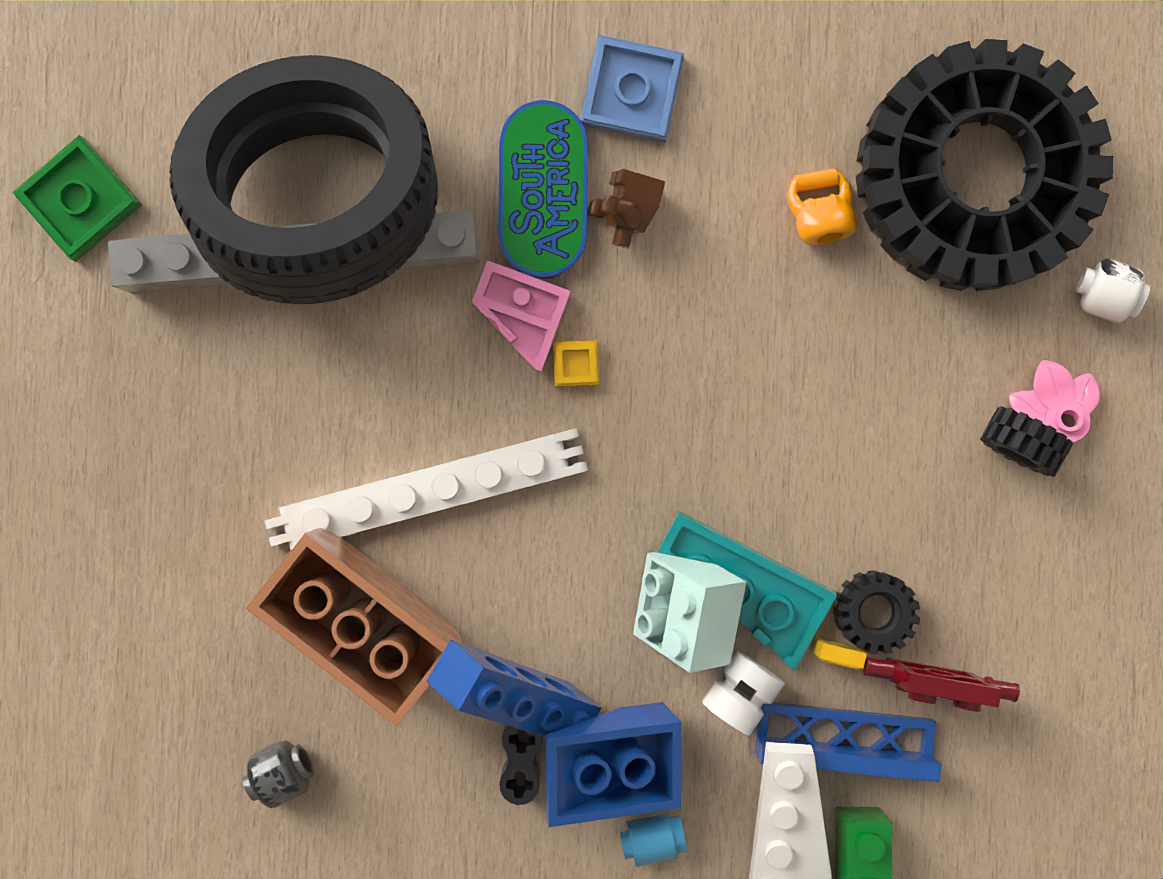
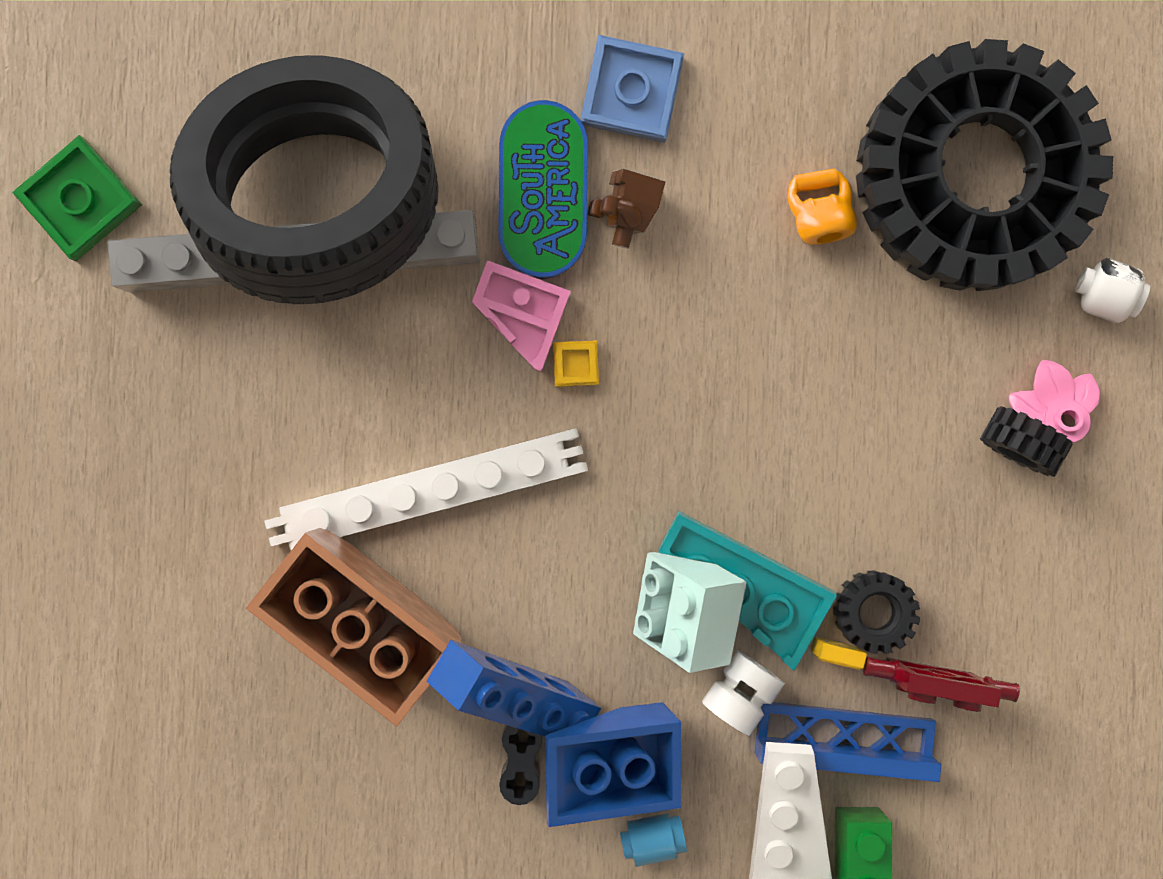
(278, 774): dark grey head -> none

